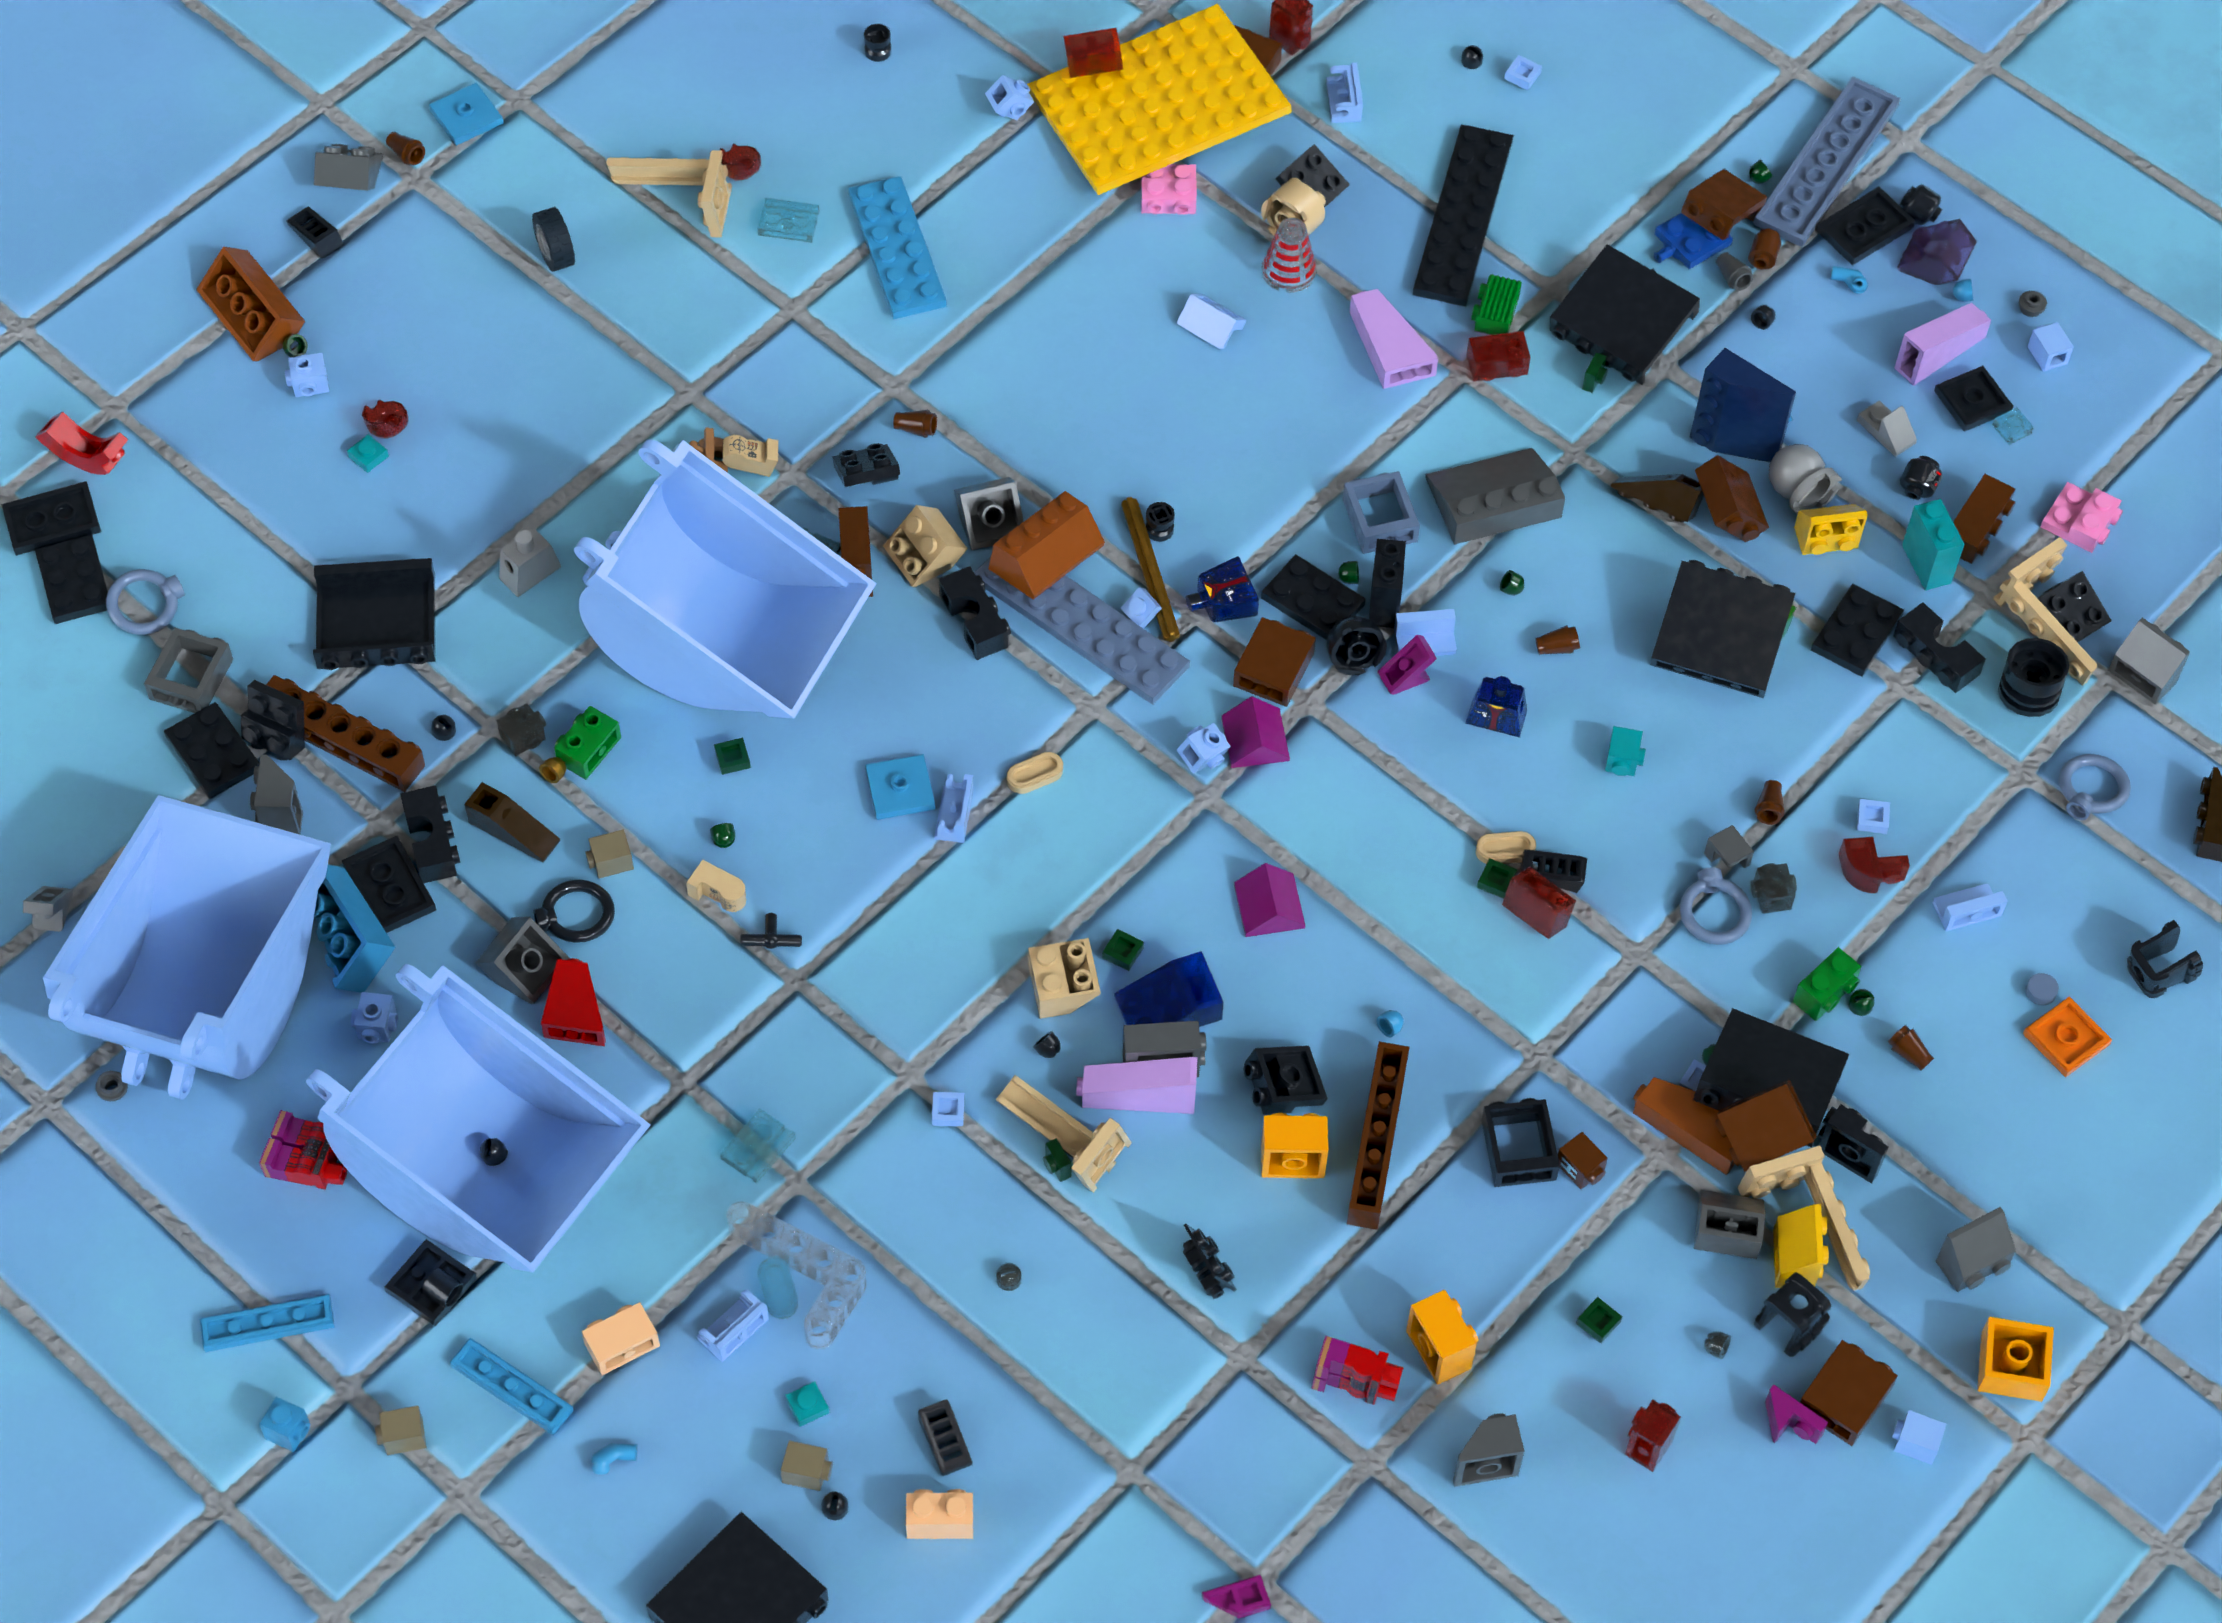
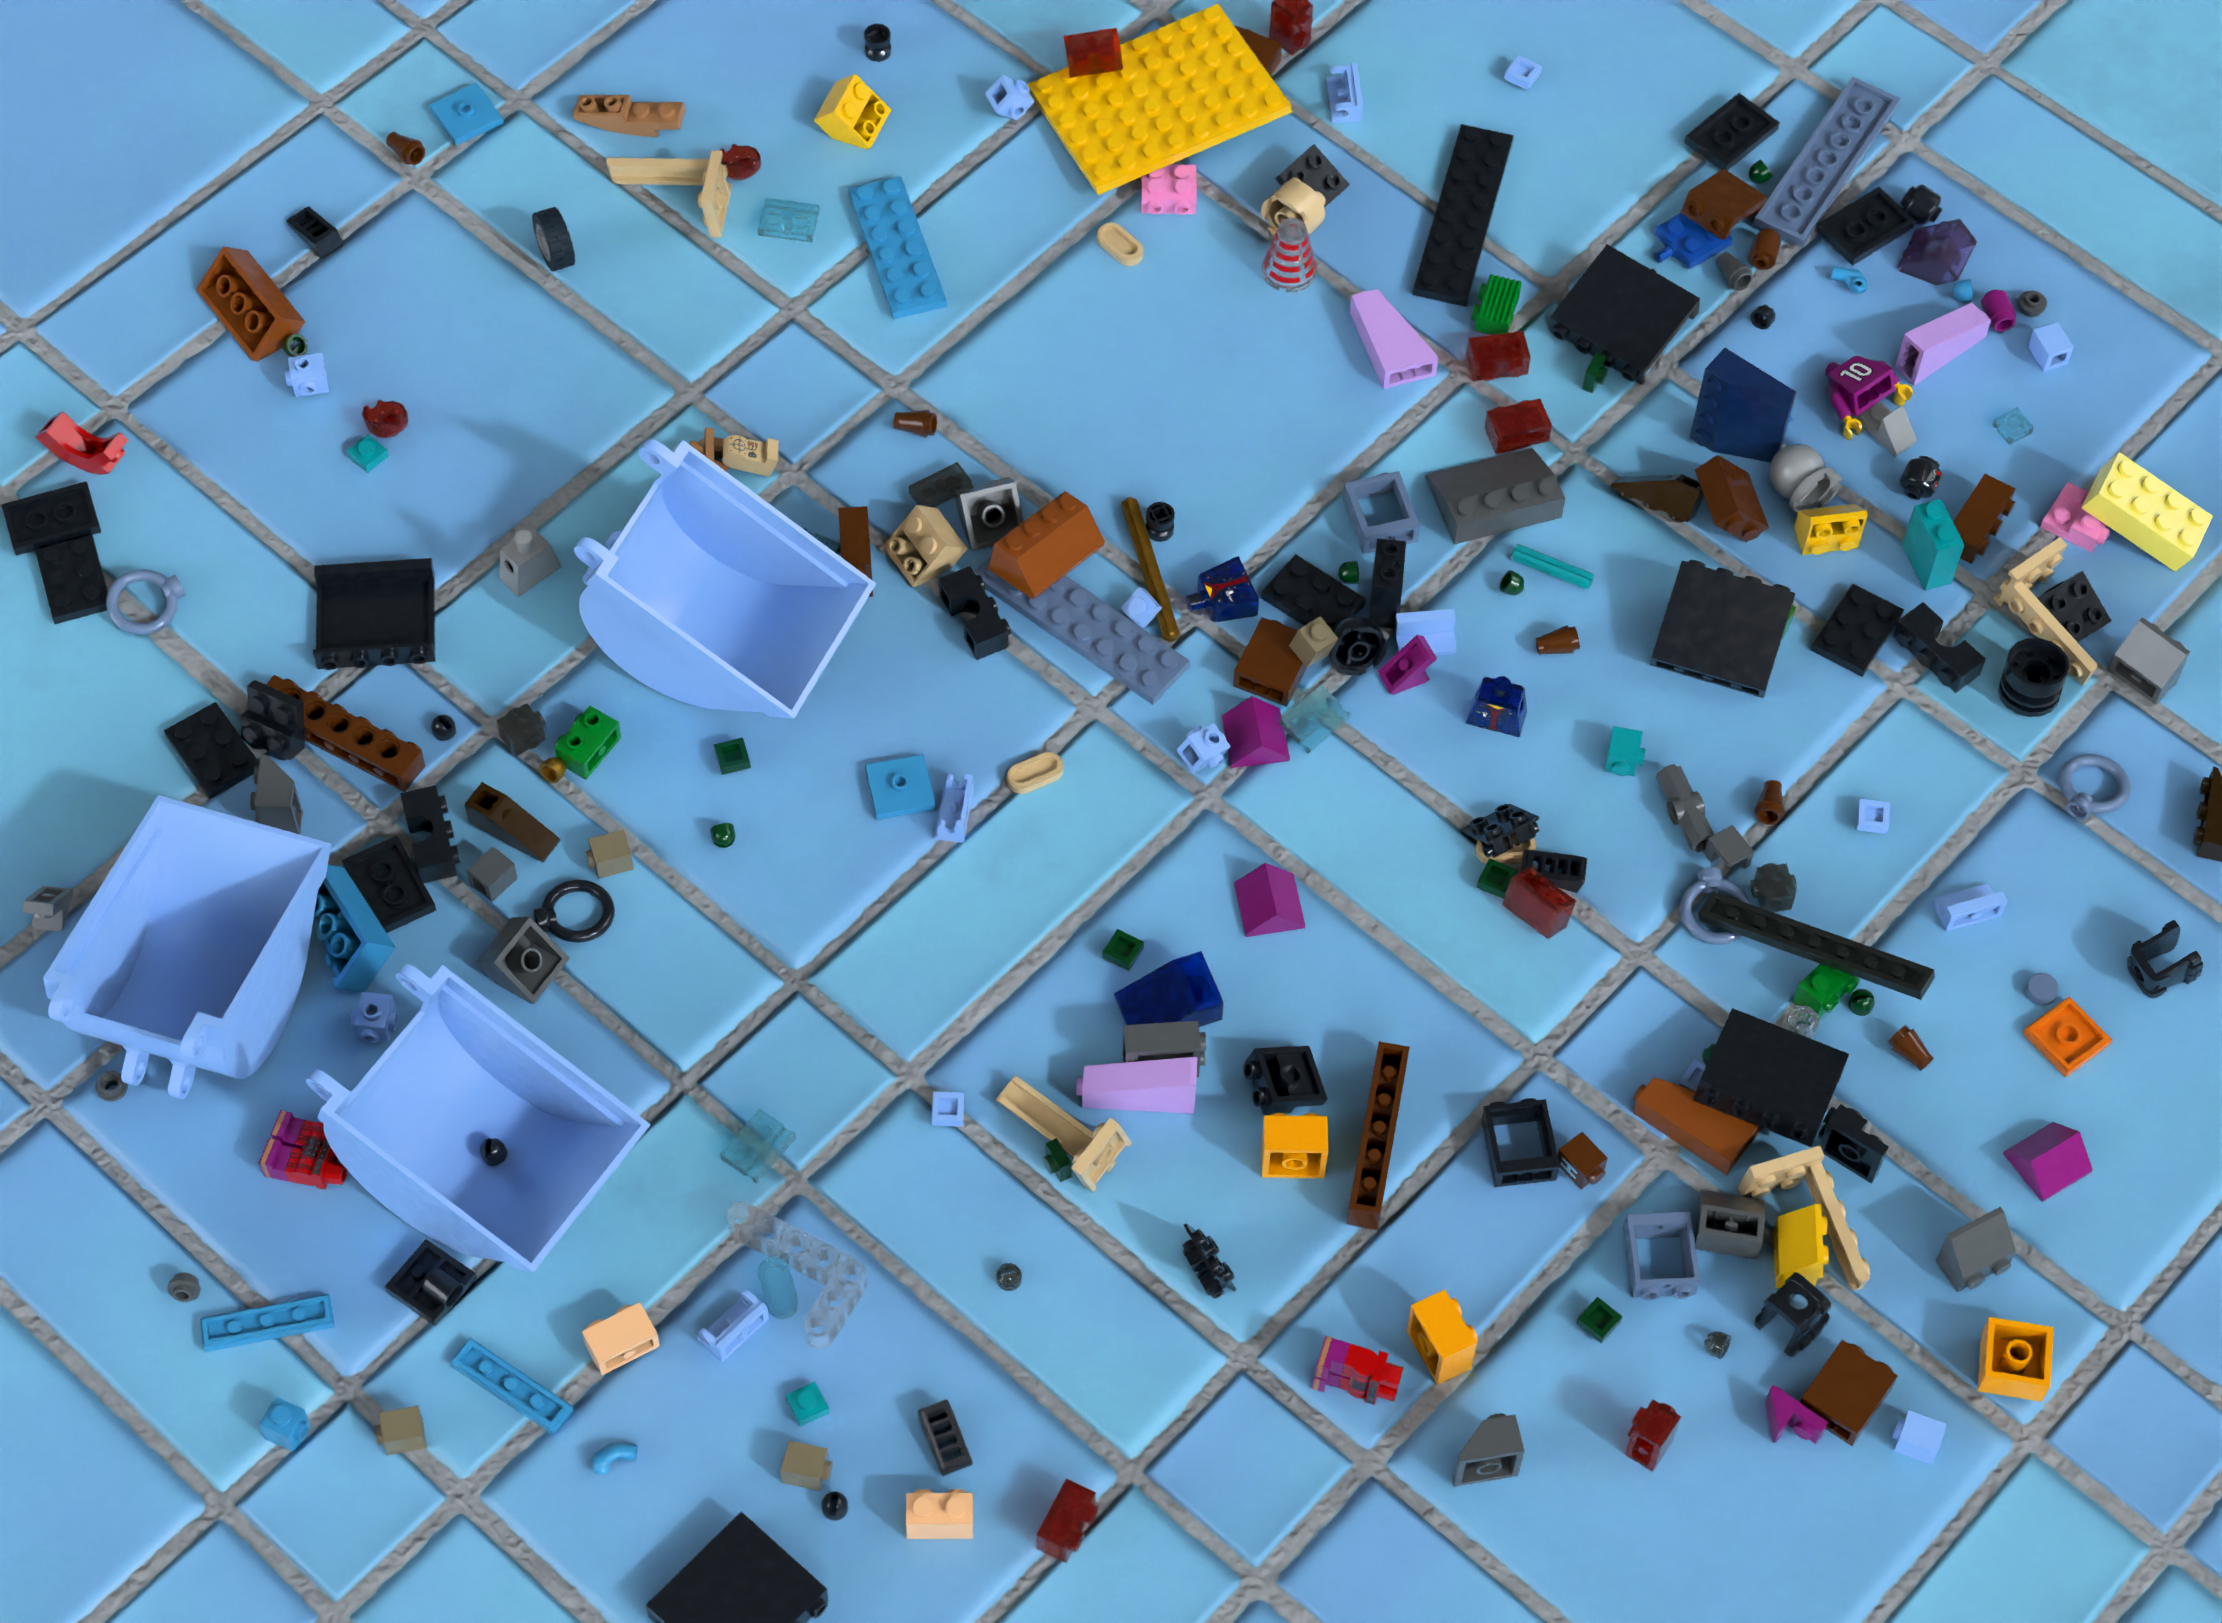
(181, 695): dark grey window -> none
(184, 1287): none -> dark grey plate
(347, 168): dark grey slope -> none
(492, 874): none -> dark grey panel
(571, 1006): red slope -> none
(623, 116): none -> medium nougat slope
(717, 885): tan leg -> none
(770, 938): black piece -> none
(852, 113): none -> yellow slope
(867, 465): black plate -> none
(939, 486): none -> clear smoke plate
(1048, 1045): black hinge -> none
(1062, 976): tan slope -> none
(1066, 1521): none -> clear red brick
(1120, 244): none -> tan tile
(1209, 320): light blue panel -> none
(1240, 1597): magenta tile -> none
(1313, 642): none -> dark tan brick
(1314, 719): none -> clear light blue plate
(1390, 1023): dark azure hinge -> none
(1472, 57): black hinge -> none
(1503, 829): none -> black hinge
(1517, 426): none -> clear red brick
(1552, 566): none -> teal axle
(1661, 1226): none -> sand blue window
(1685, 807): none -> dark grey piece
(1732, 132): none -> black plate
(1765, 1125): reddish brown brick -> none
(1805, 1014): none -> clear wheel
(1817, 945): none -> pearl dark grey plate
(1859, 386): none -> magenta torso
(1867, 870): clear red brick -> none
(1973, 398): black plate -> none
(1999, 310): none -> magenta brick
(2050, 1159): none -> magenta slope
(2147, 512): none -> light yellow brick

